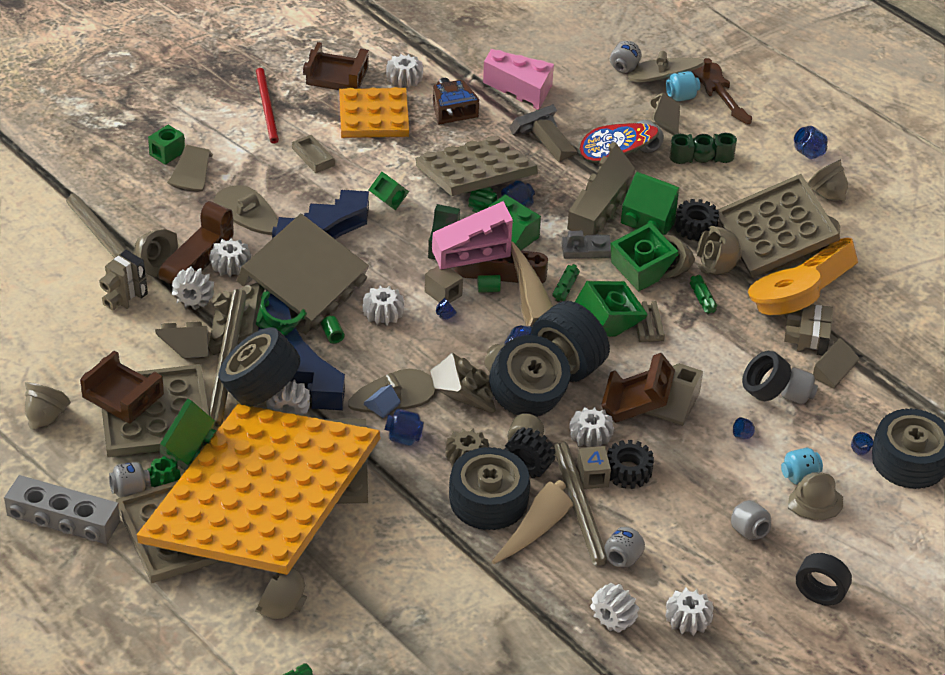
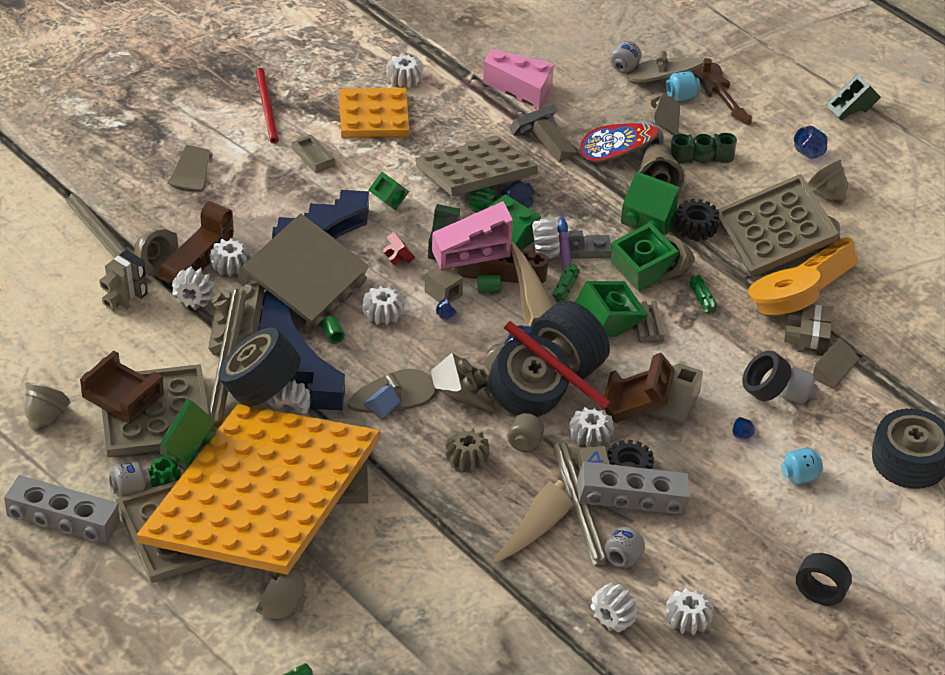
(166, 144): green brick -> none
(186, 341): dark tan slope -> none
(248, 208): dark tan shield -> none
(265, 320): green helmet -> none
(335, 70): reddish brown panel -> none
(398, 250): none -> tile
(404, 427): clear blue head -> none
(454, 101): reddish brown torso -> none
(489, 488): black wheel -> none
(532, 450): black tyre -> none
(546, 237): none -> white gear
(557, 365): none -> red piece
(564, 243): none -> medium lavender piece
(602, 193): dark tan wedge -> none
(633, 488): none -> light grey brick
(662, 166): none -> dark tan cone
(718, 251): dark tan cylinder -> none
(751, 520): light grey head -> none
(816, 497): dark tan piece -> none
(853, 97): none -> dark green arch
(859, 440): clear blue hinge -> none

